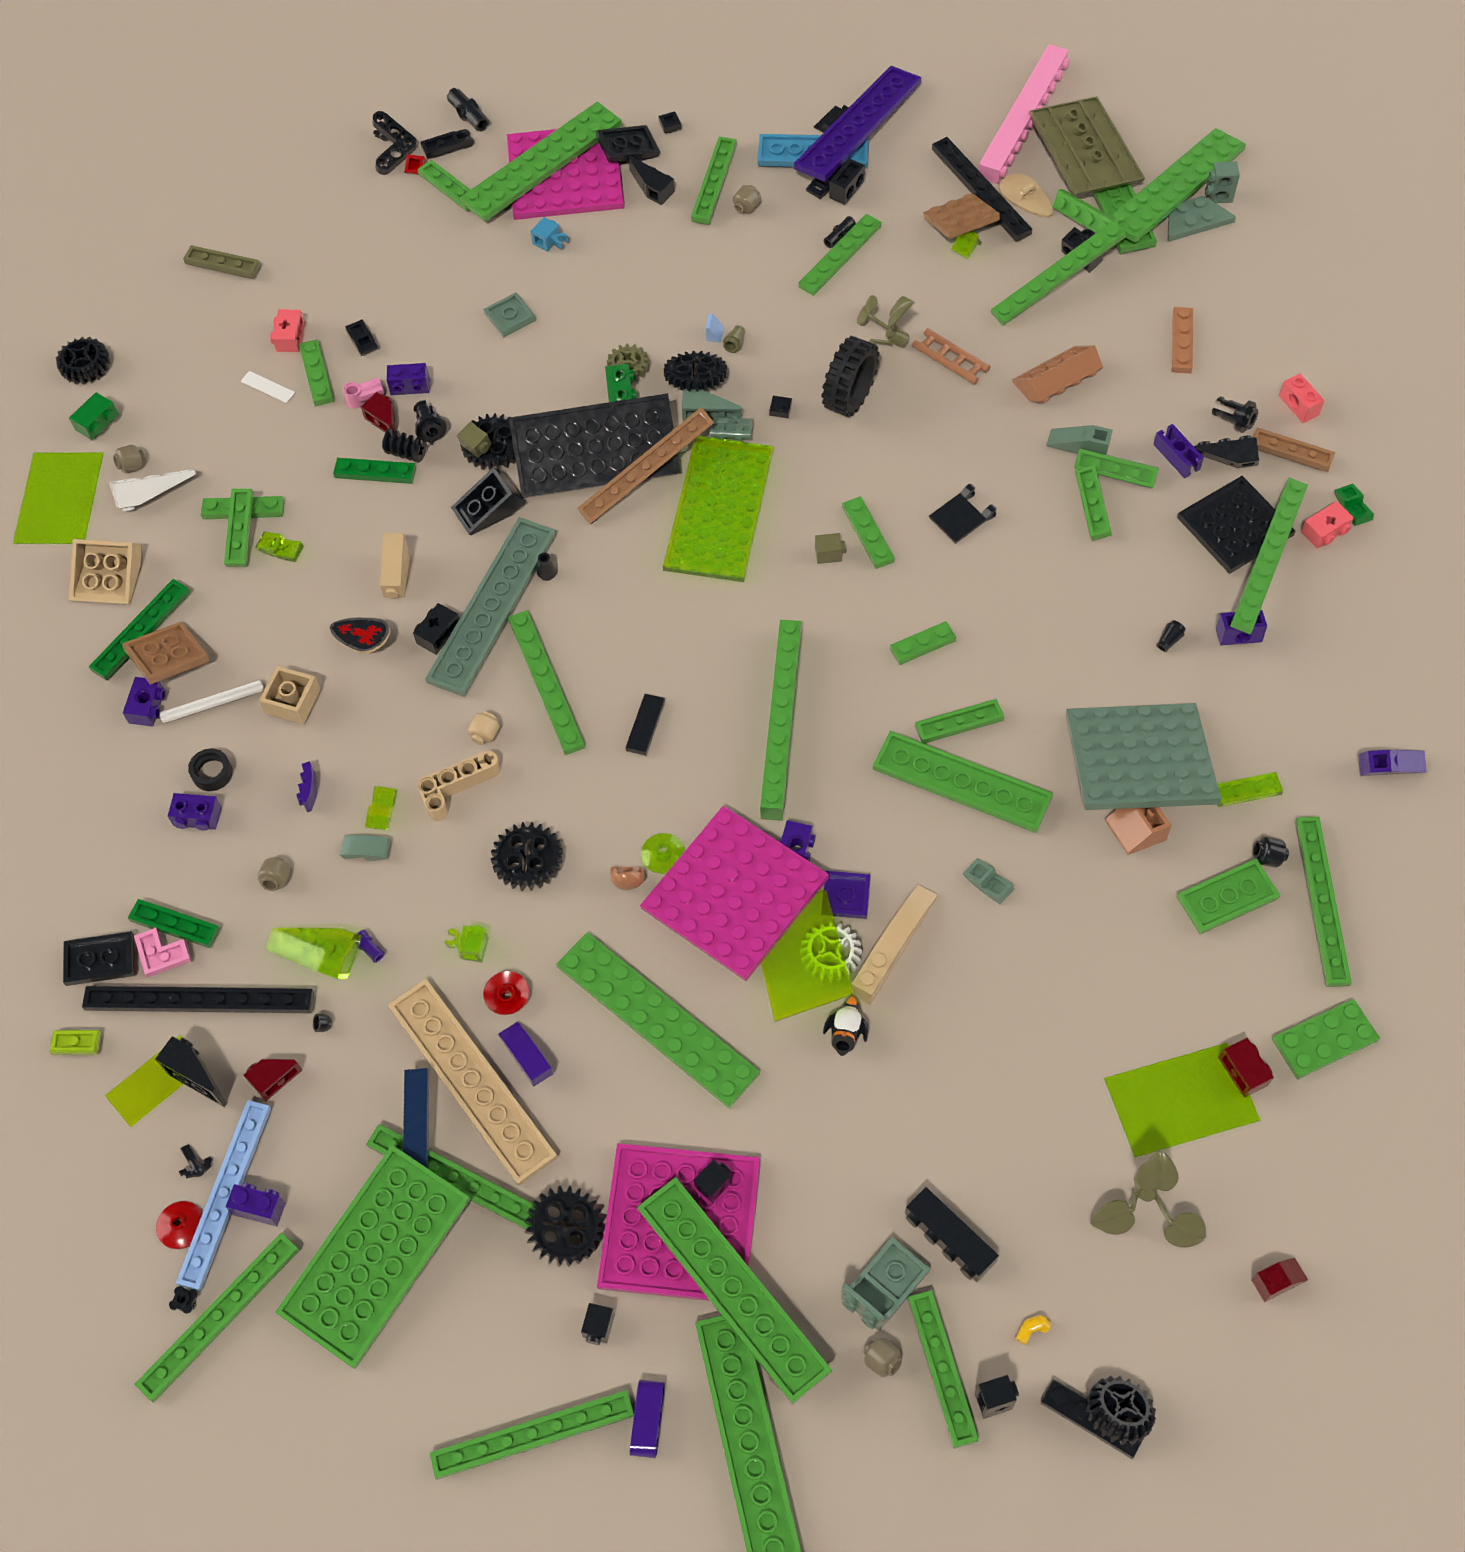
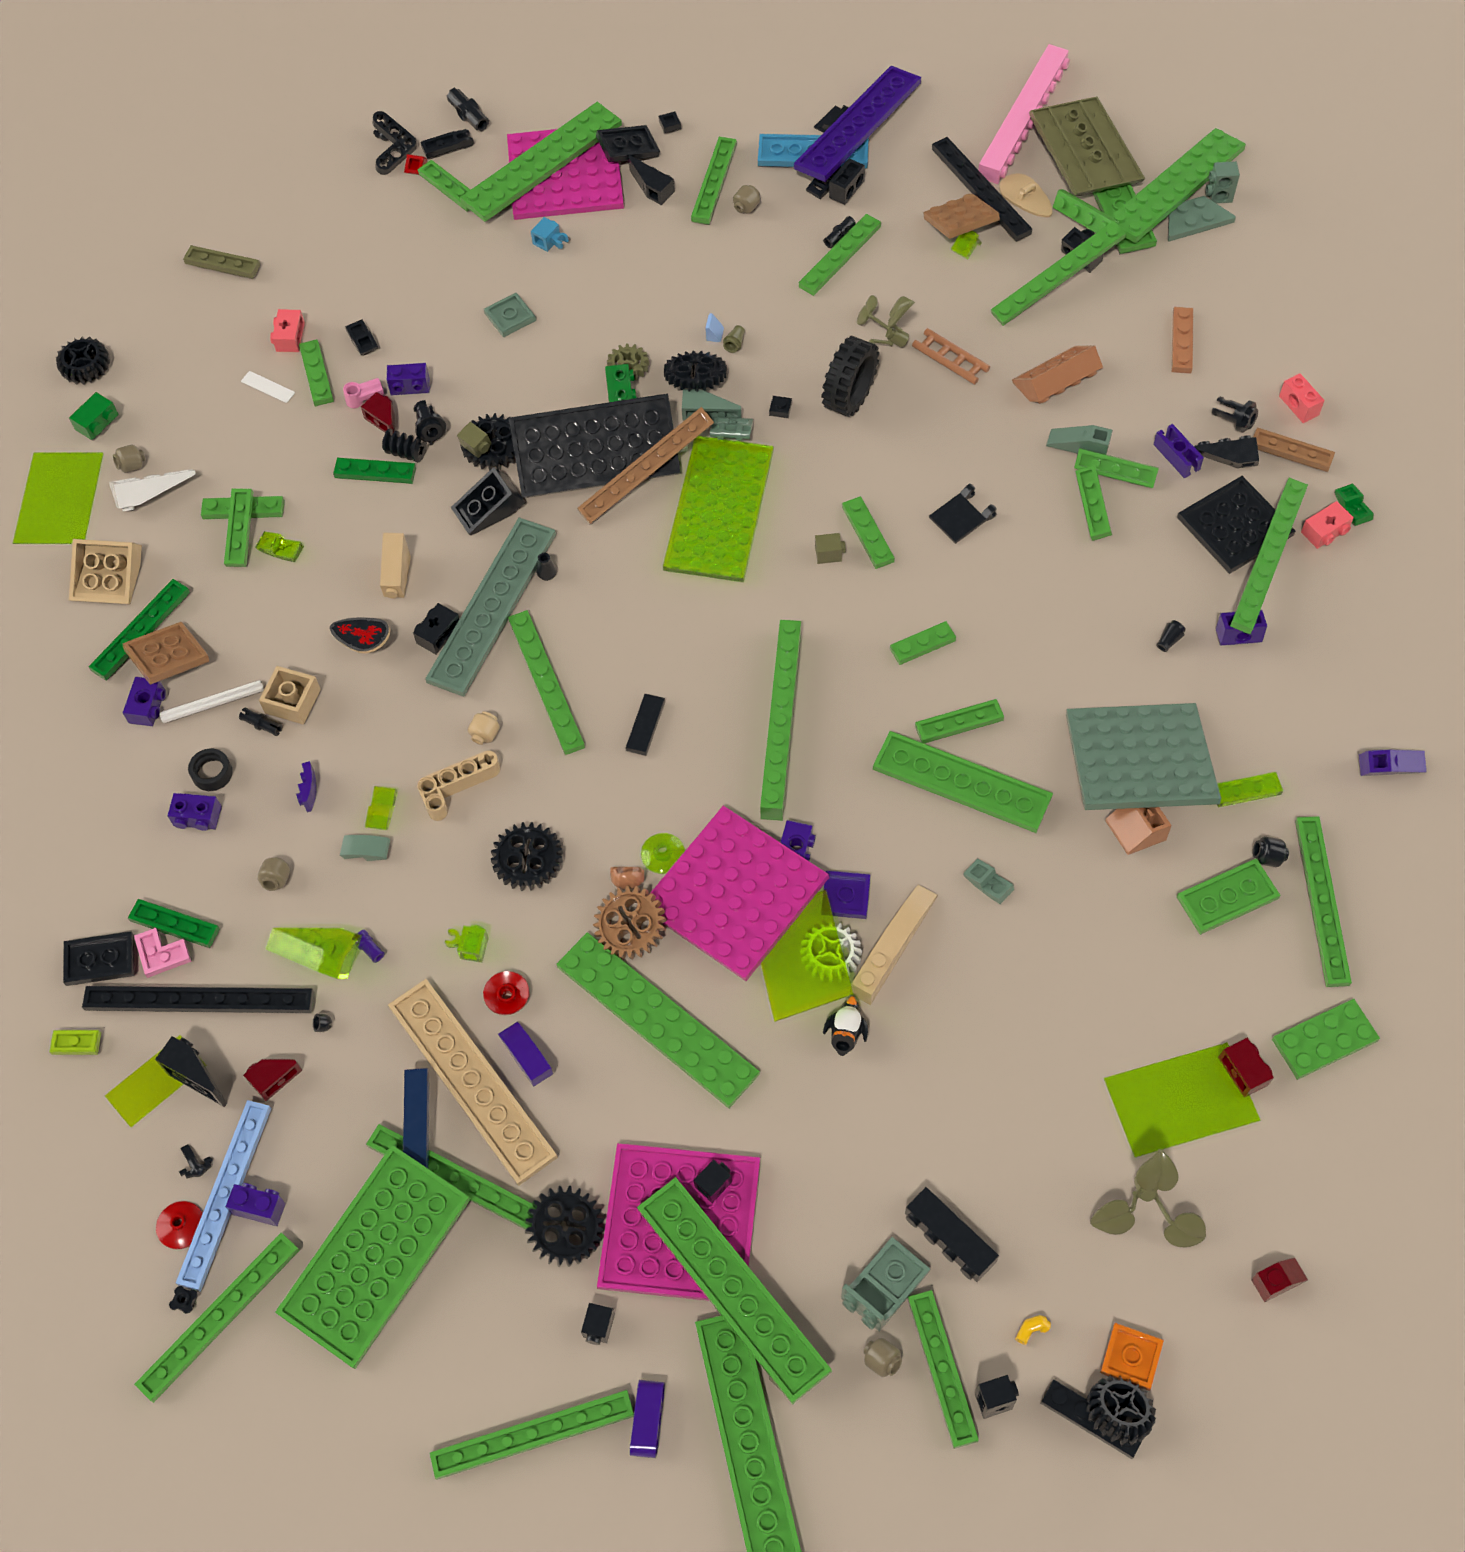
(260, 721): none -> black pin
(646, 910): none -> medium nougat gear
(1132, 1356): none -> orange plate

